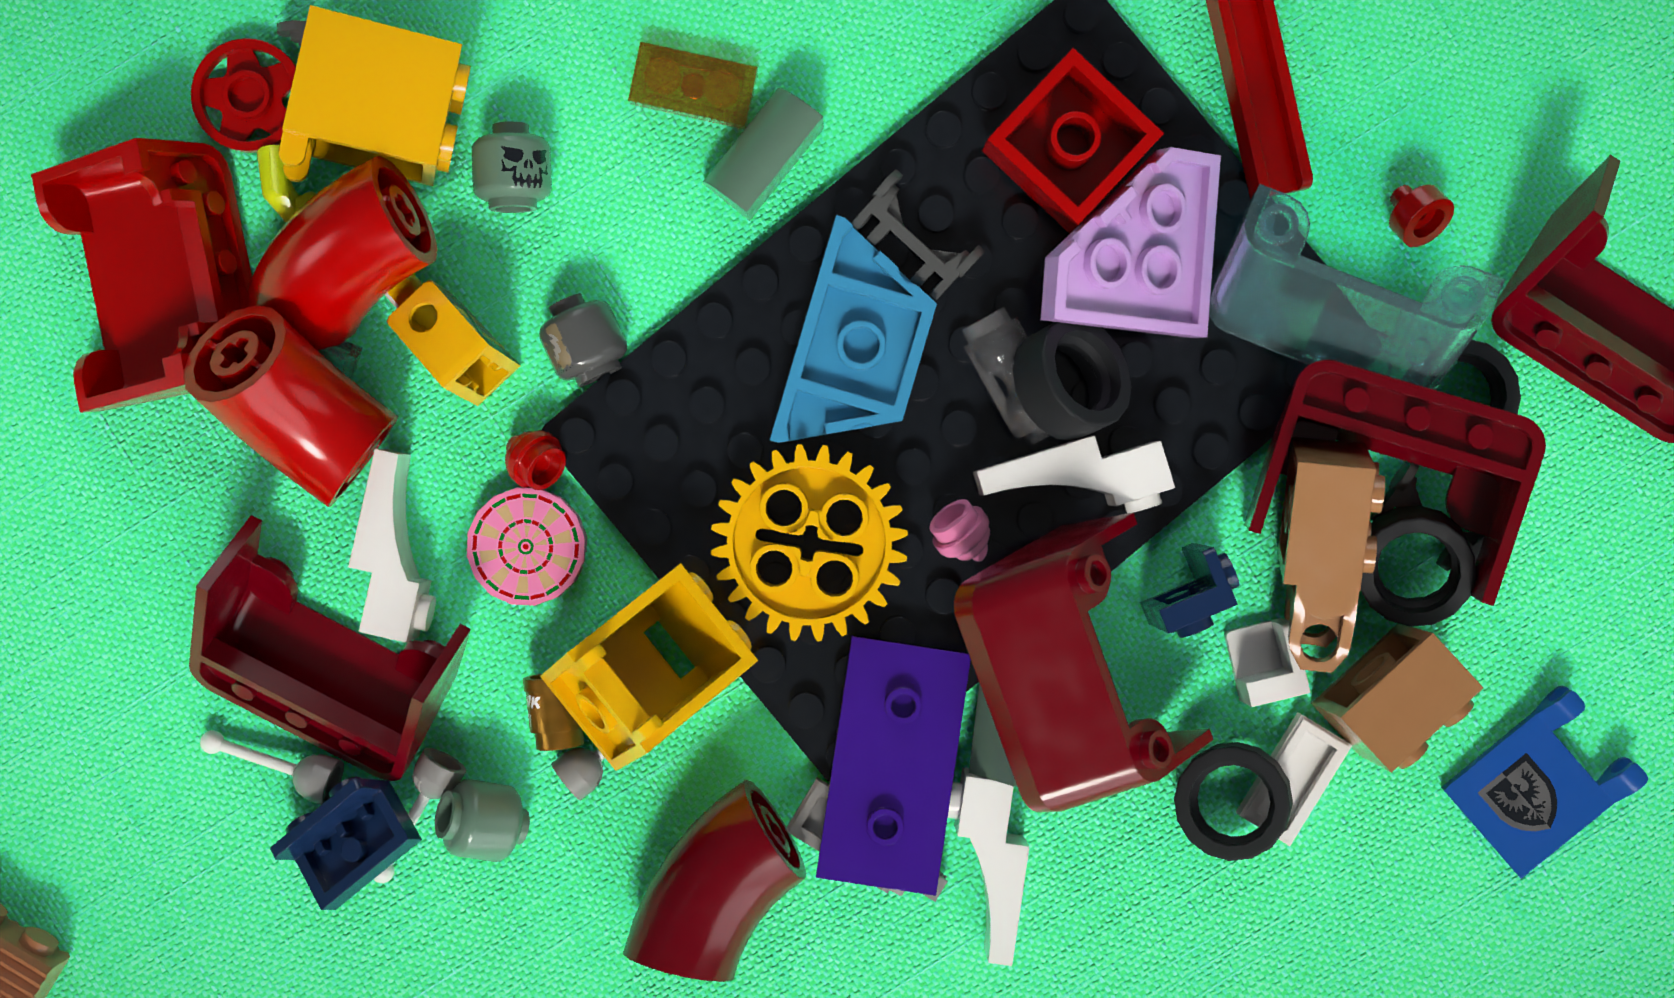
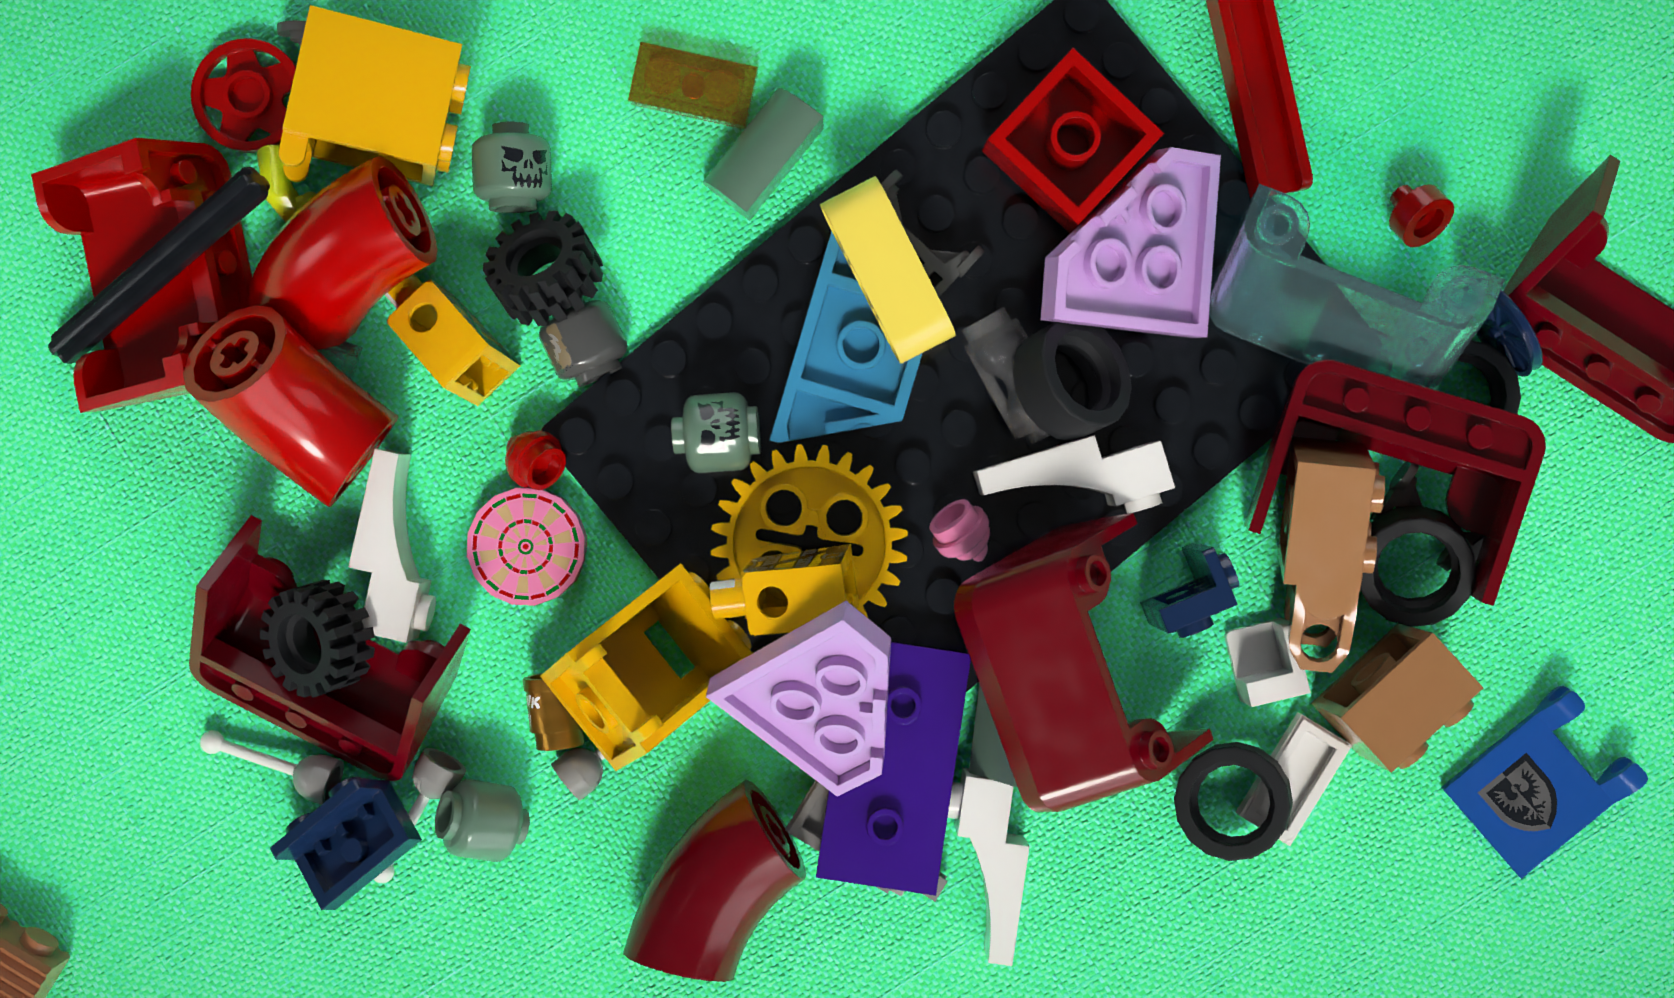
(160, 265): none -> black axle
(340, 634): none -> black tyre
(555, 288): none -> black tyre
(717, 432): none -> sand green head
(809, 578): none -> yellow torso
(817, 697): none -> lavender plate
(887, 269): none -> light yellow beam
(1512, 336): none -> dark blue wheel

